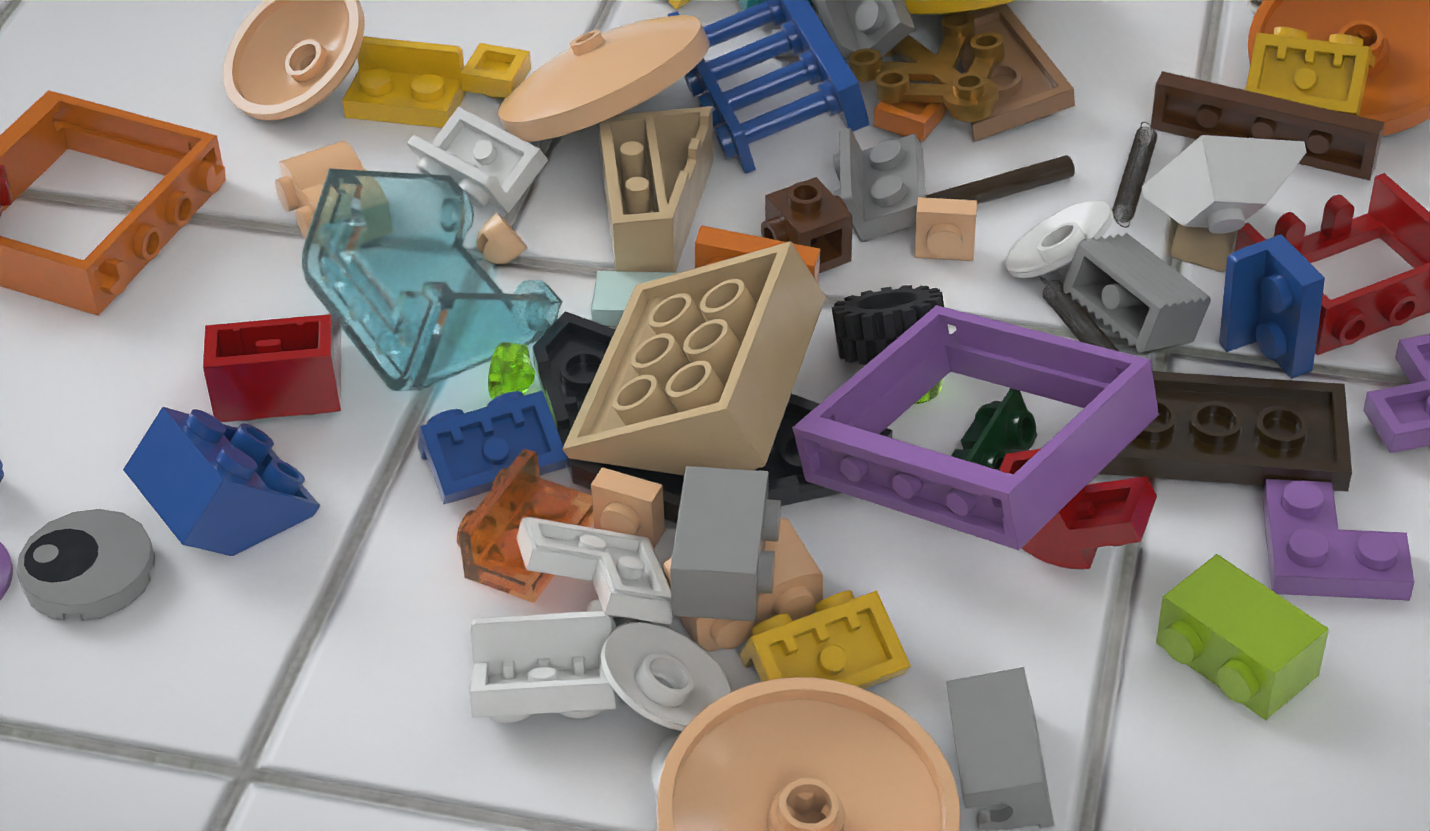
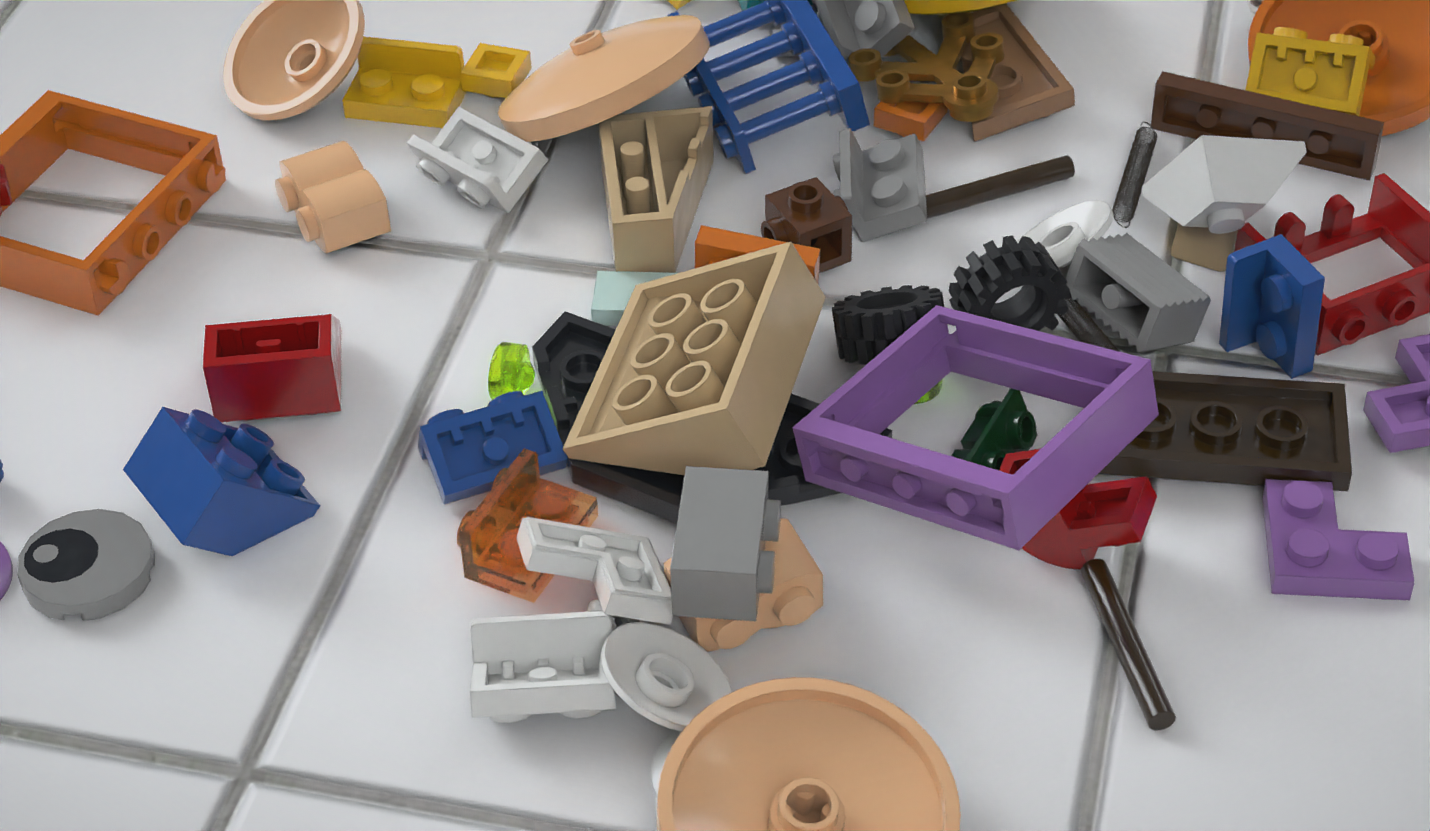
(402, 284): clear light blue windscreen -> none
(499, 241): light nougat hinge -> none
(628, 505): light nougat plate -> none
(841, 642): yellow bracket -> none
(945, 229): light nougat plate -> none
(999, 750): light grey hinge -> none
(1005, 269): none -> black tyre
(1128, 645): none -> dark brown bar
(1241, 636): lime brick -> none

